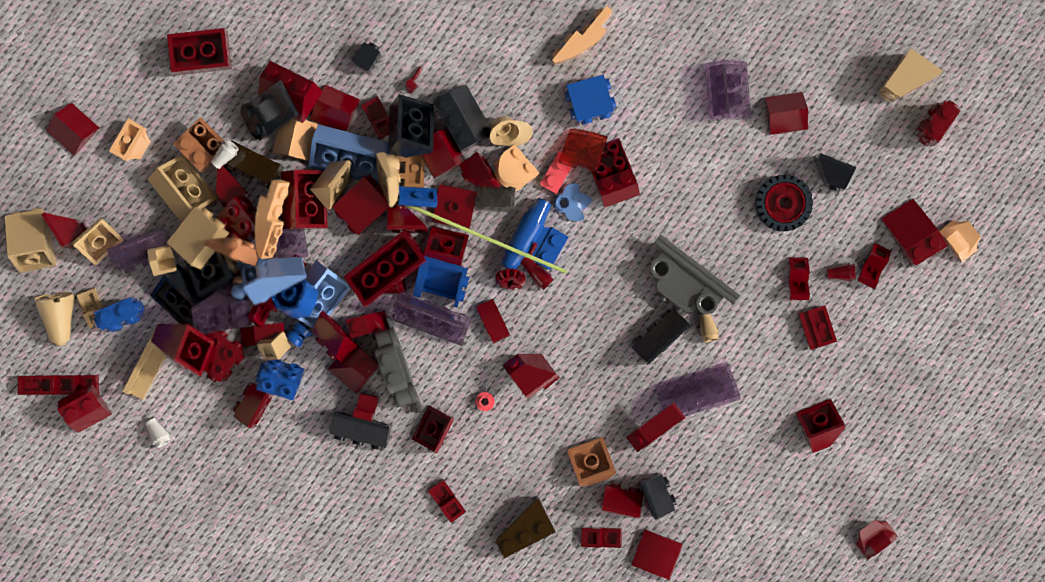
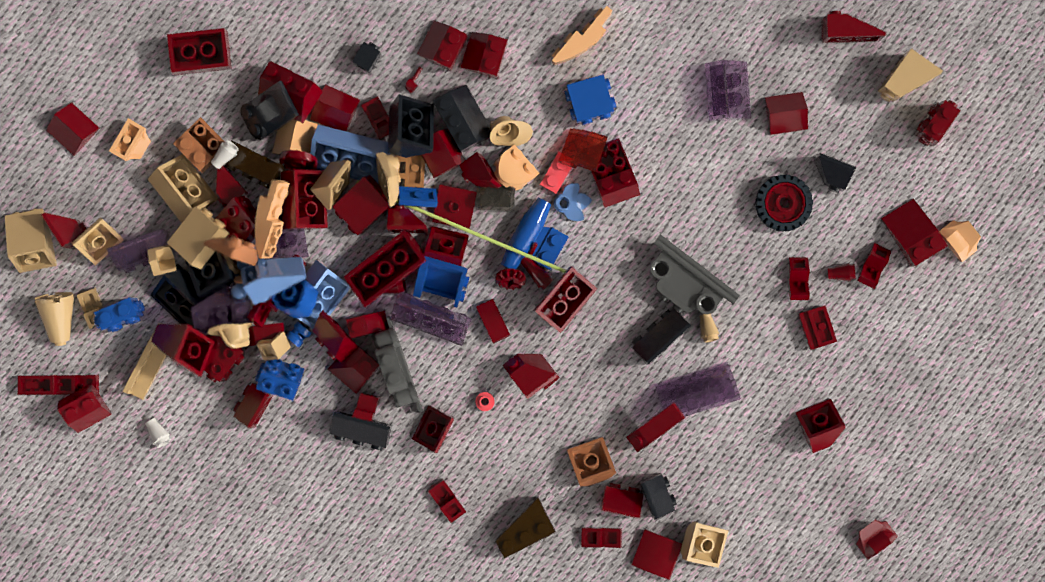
(232, 334): none -> tan piece
(298, 160): none -> dark red tile
(442, 44): none -> dark red slope
(484, 54): none -> dark red slope
(565, 299): none -> dark red slope
(703, 544): none -> tan slope
(846, 28): none -> dark red slope

